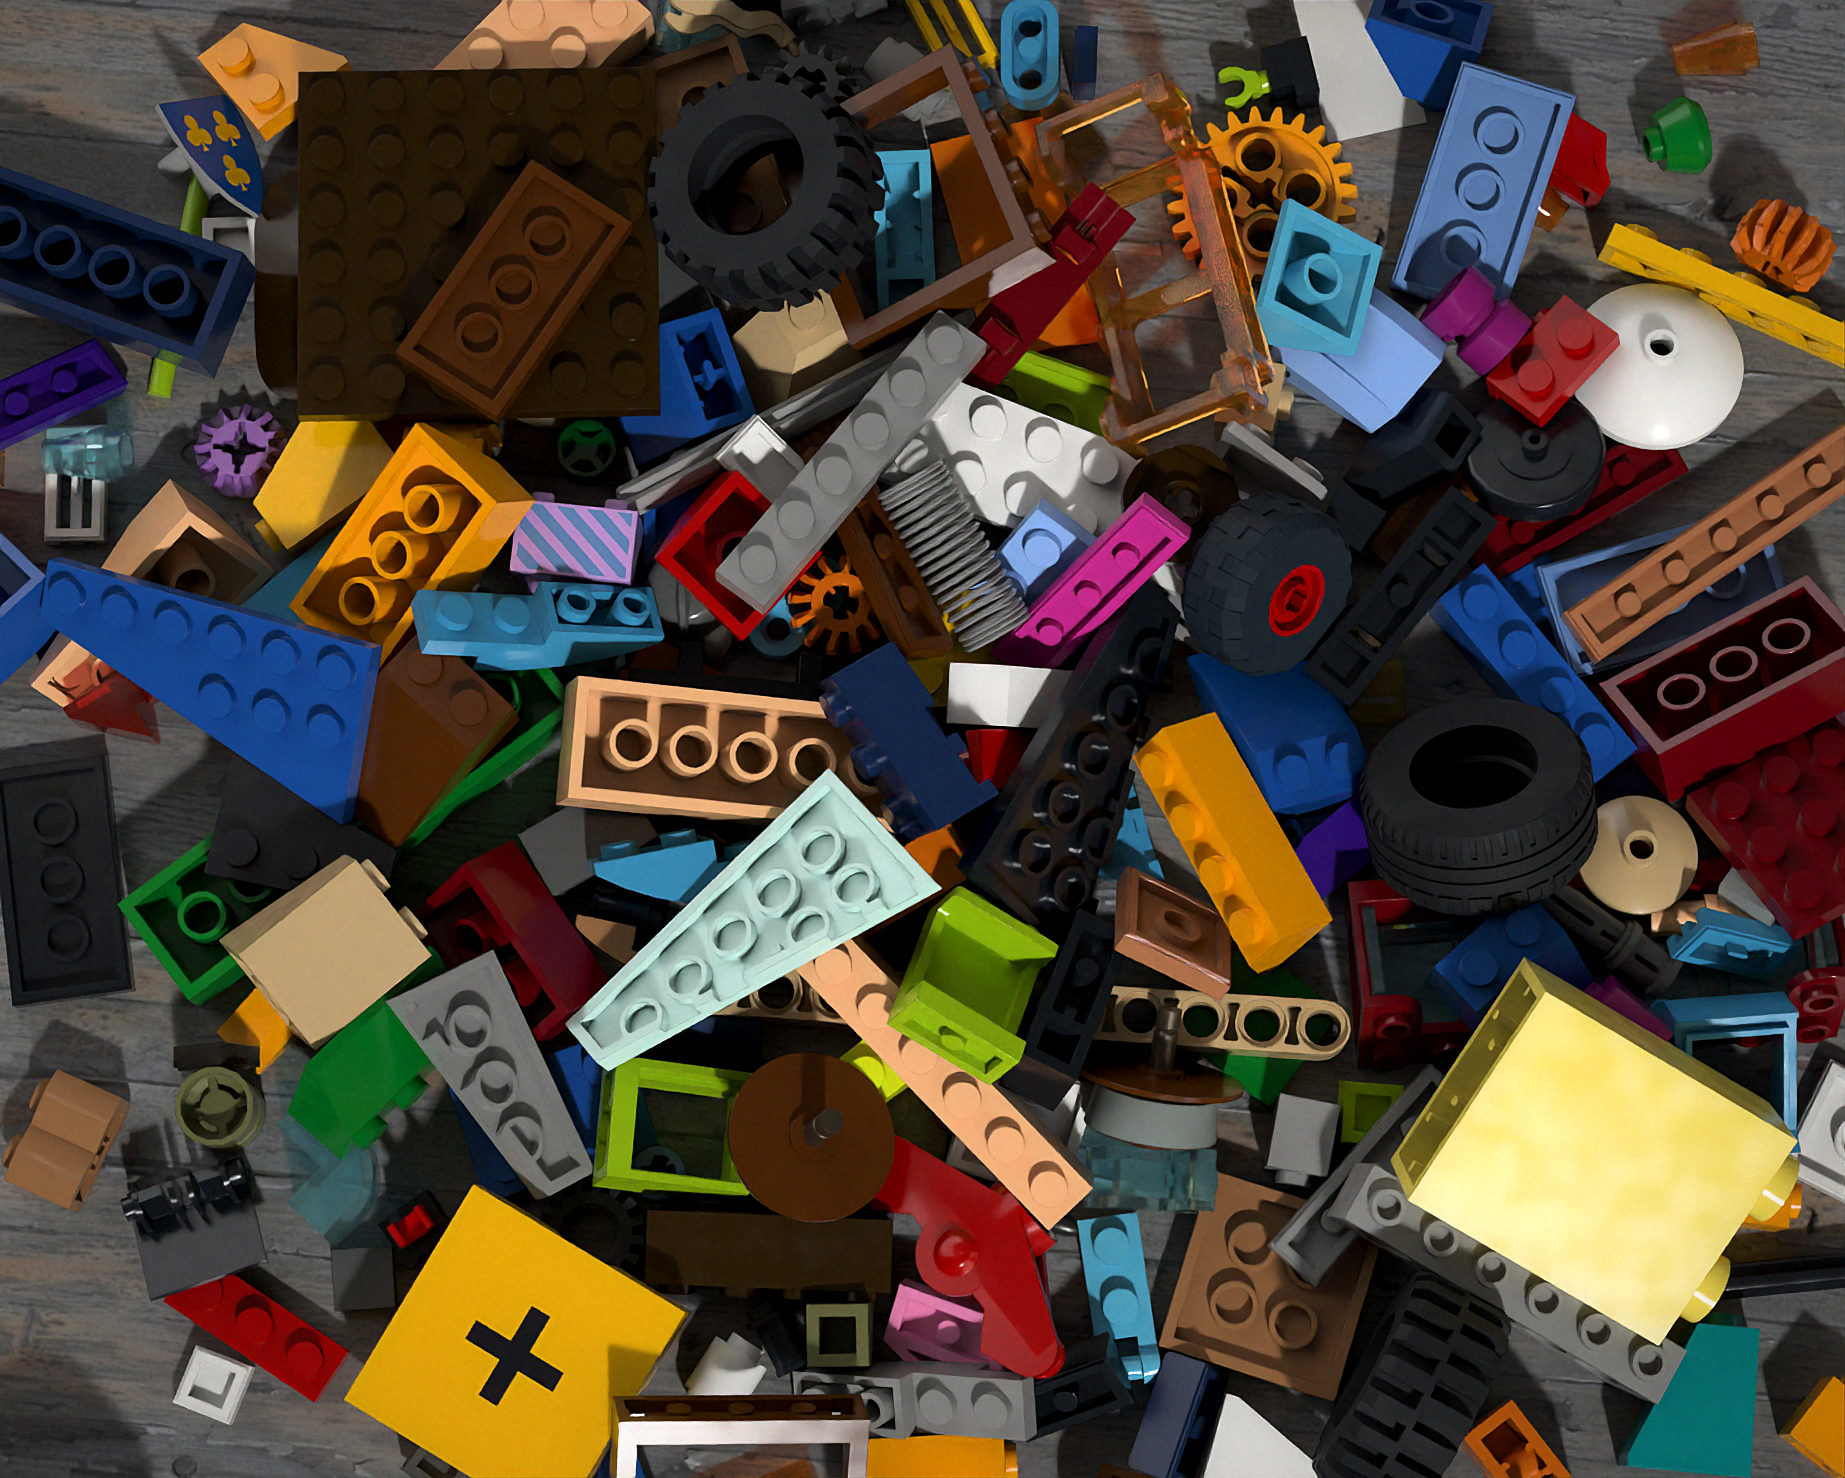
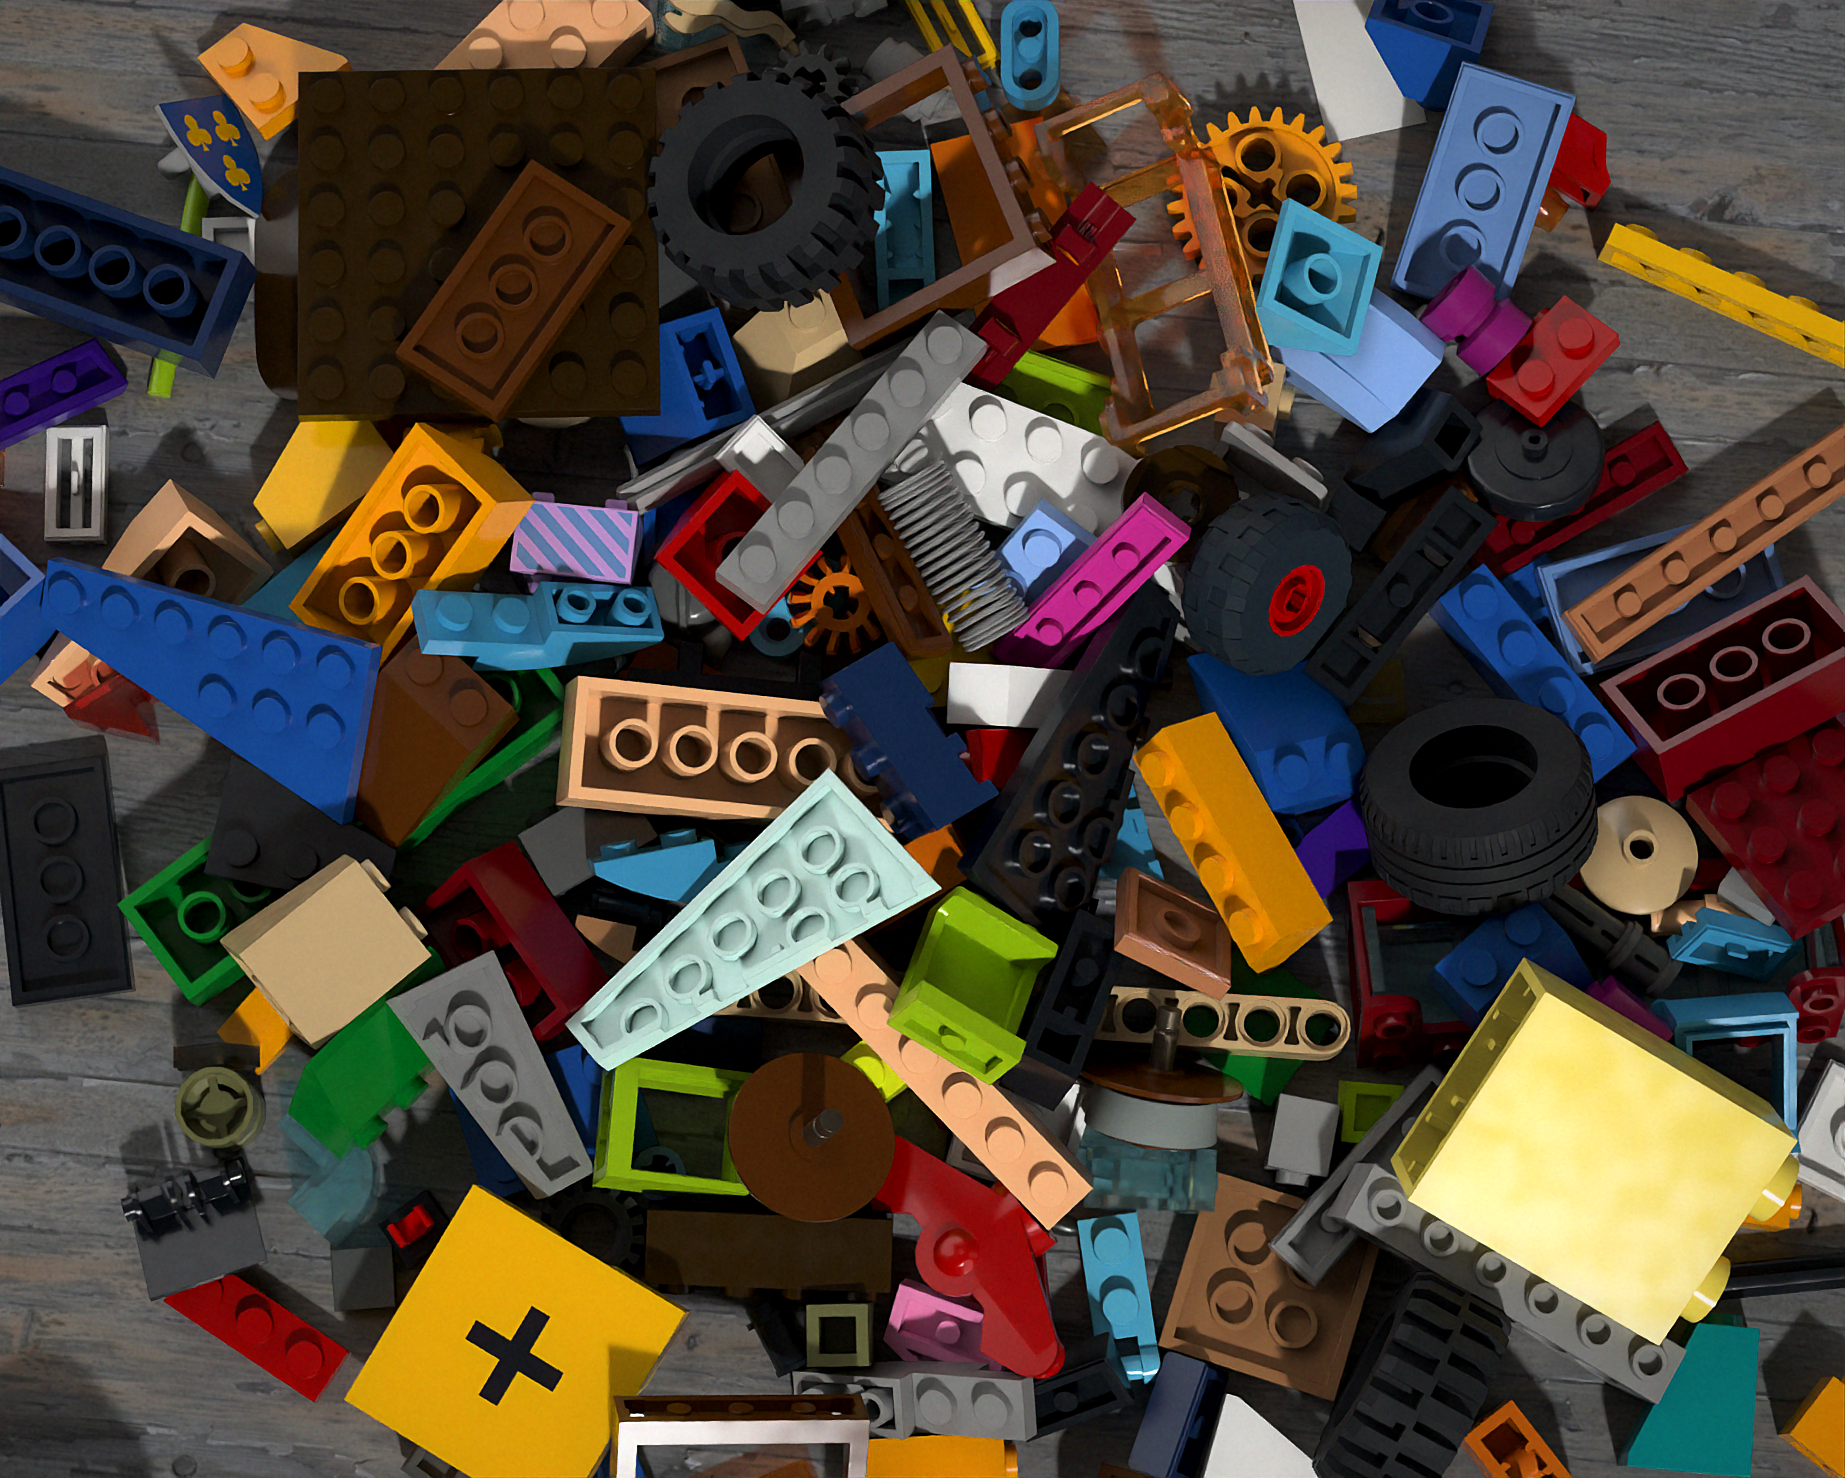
(66, 1140): medium nougat brick -> none
(90, 454): clear light blue cone -> none
(214, 1385): white tile -> none
(222, 431): medium lavender gear -> none
(581, 442): dark green wheel -> none
(727, 1368): white brick -> none
(1084, 62): dark blue tile -> none
(1285, 75): black piece -> none
(1670, 397): white dish -> none
(1678, 137): green cone -> none
(1718, 51): clear orange cone -> none
(1783, 245): orange gear -> none

